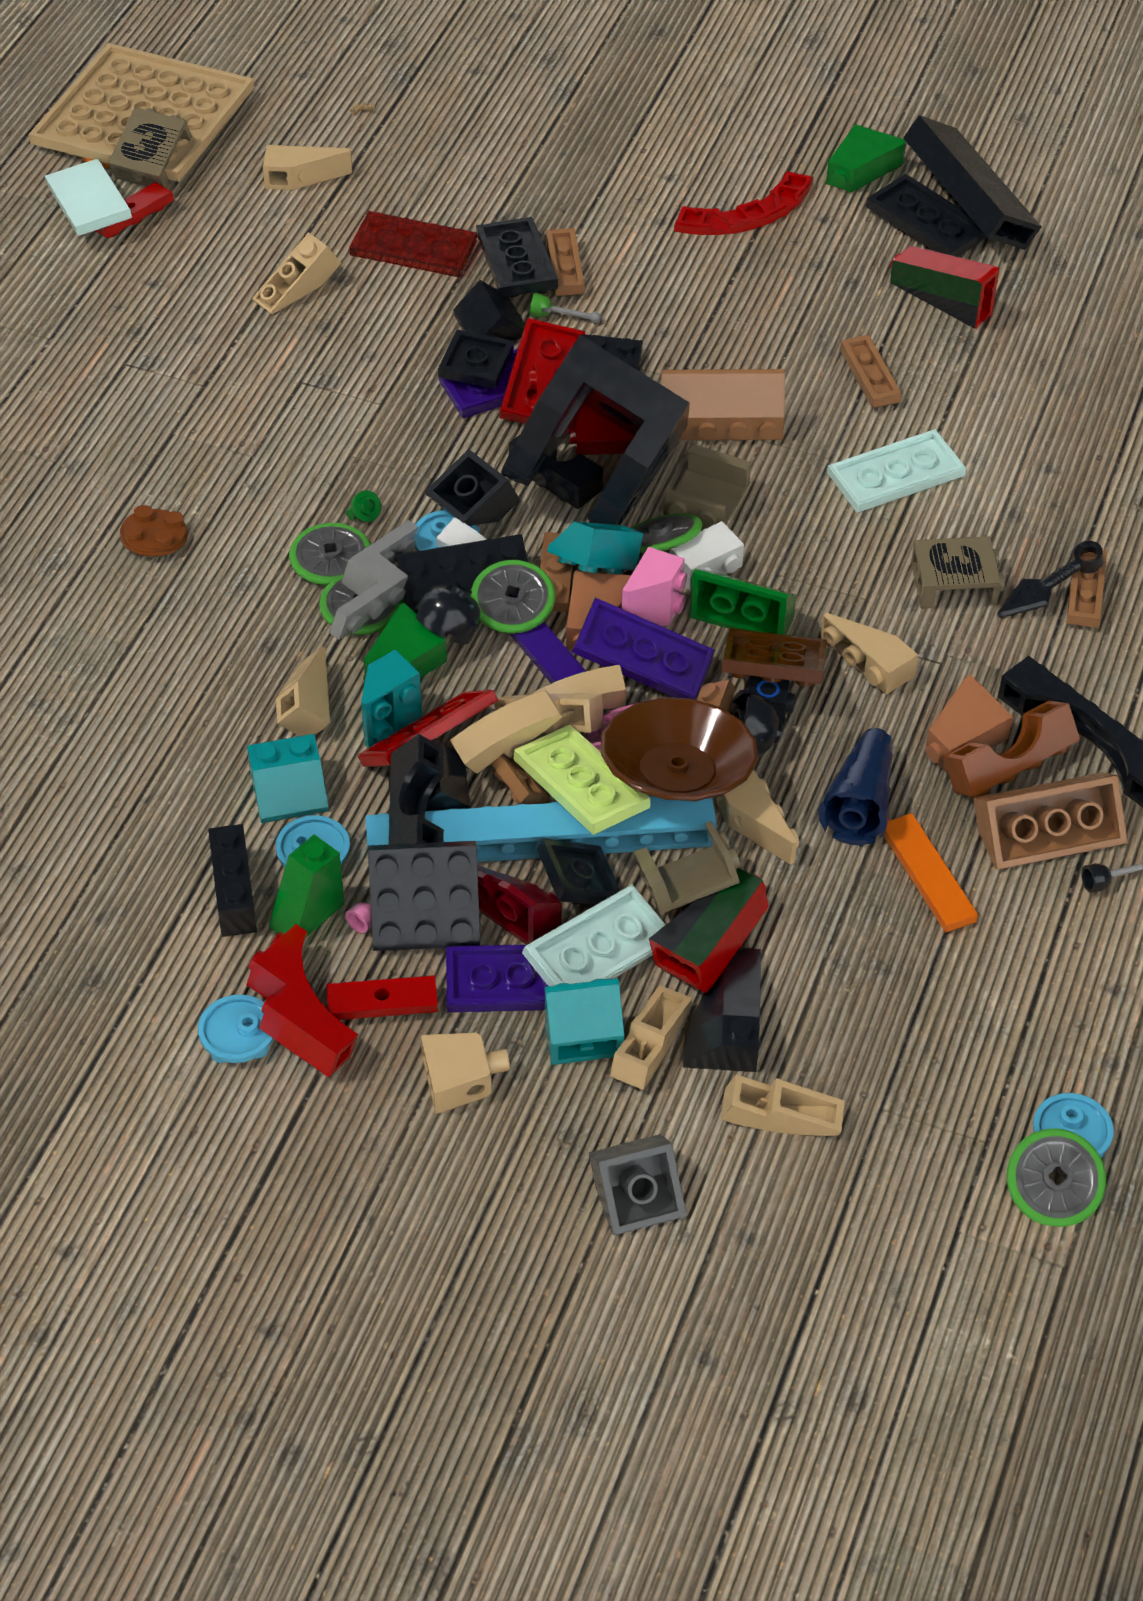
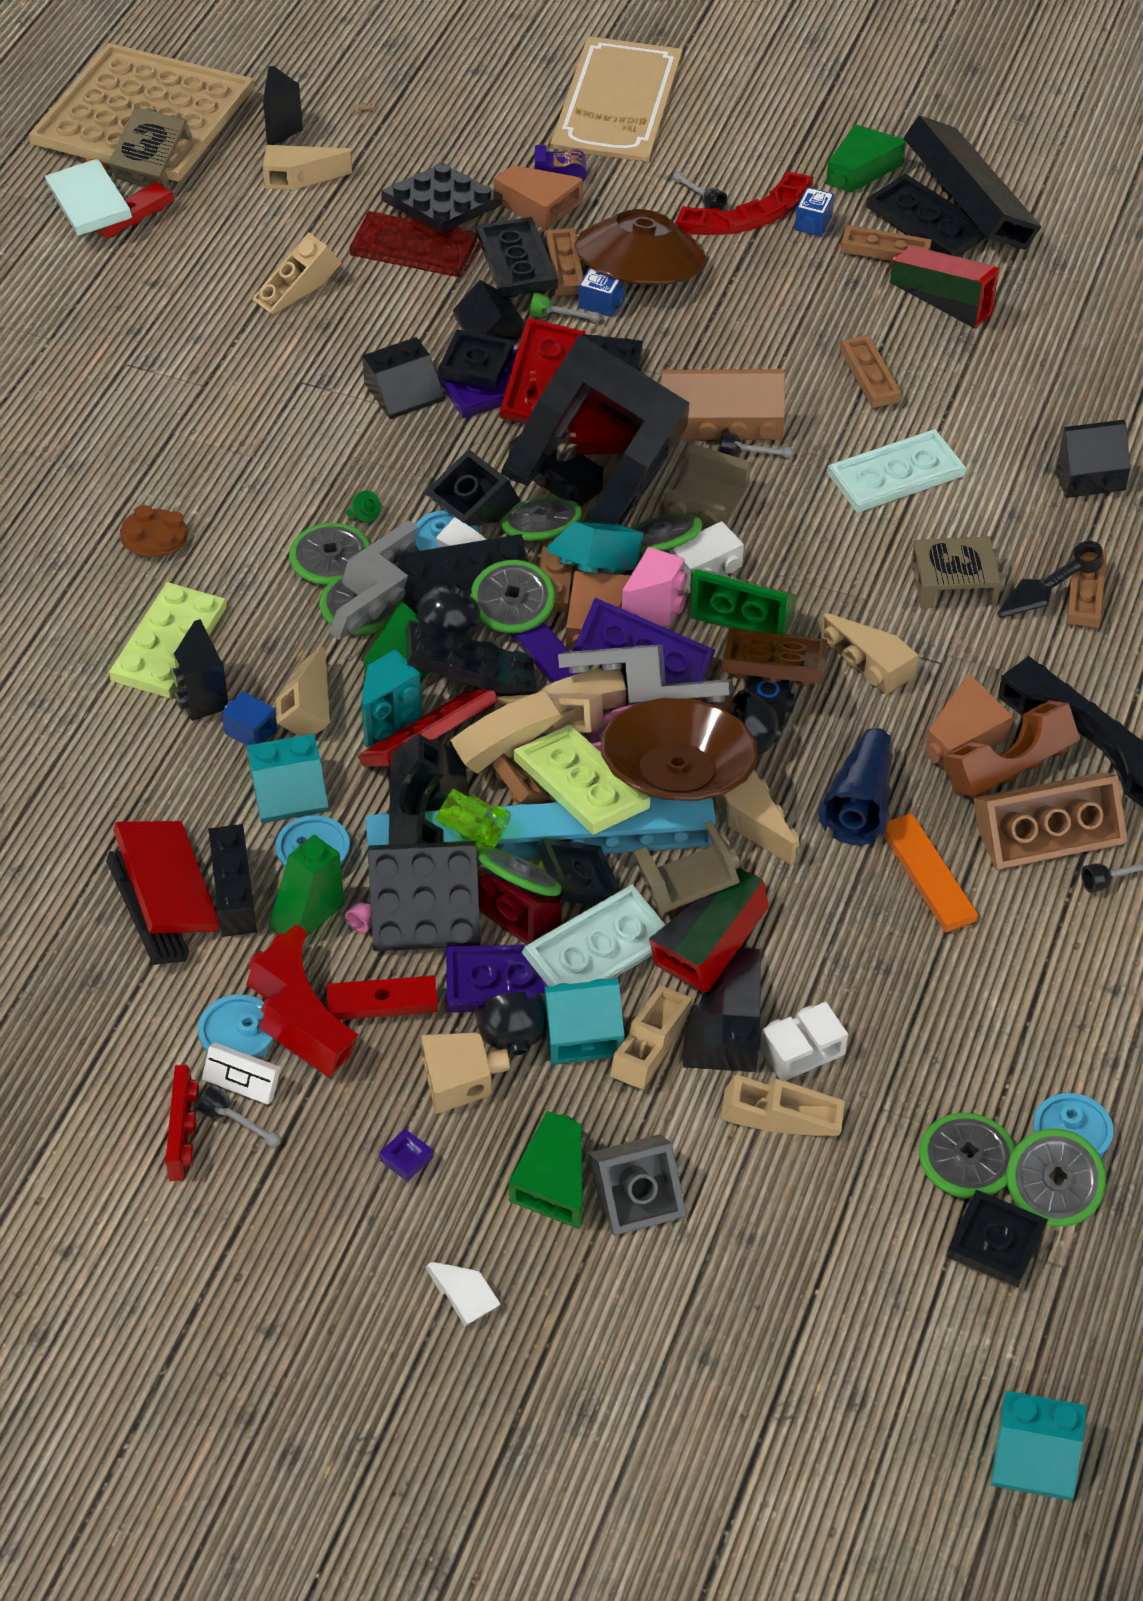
(150, 651): none -> yellowish green plate
(161, 947): none -> black container
(166, 877): none -> red tile
(181, 1123): none -> red tile
(199, 674): none -> black slope
(216, 1104): none -> hinge
(241, 1073): none -> white tile
(249, 720): none -> blue brick
(281, 106): none -> black slope
(402, 378): none -> black slope
(406, 1155): none -> dark purple plate
(441, 197): none -> black plate
(465, 1290): none -> white slope
(469, 660): none -> black plate
(473, 819): none -> clear neon green hinge
(512, 1021): none -> black cylinder
(518, 871): none -> wheel
(538, 193): none -> nougat slope
(541, 518): none -> flat silver wheel
(551, 1171): none -> green slope
(567, 163): none -> dark purple leg
(600, 293): none -> blue brick
(617, 99): none -> tan piece
(641, 249): none -> reddish brown dish
(645, 673): none -> light grey bracket
(709, 196): none -> black hinge
(731, 445): none -> hinge
(803, 1042): none -> white piece
(814, 211): none -> blue brick
(879, 243): none -> medium nougat plate
(951, 1170): none -> flat silver wheel
(997, 1238): none -> black plate
(1038, 1445): none -> teal slope
(1093, 459): none -> black slope

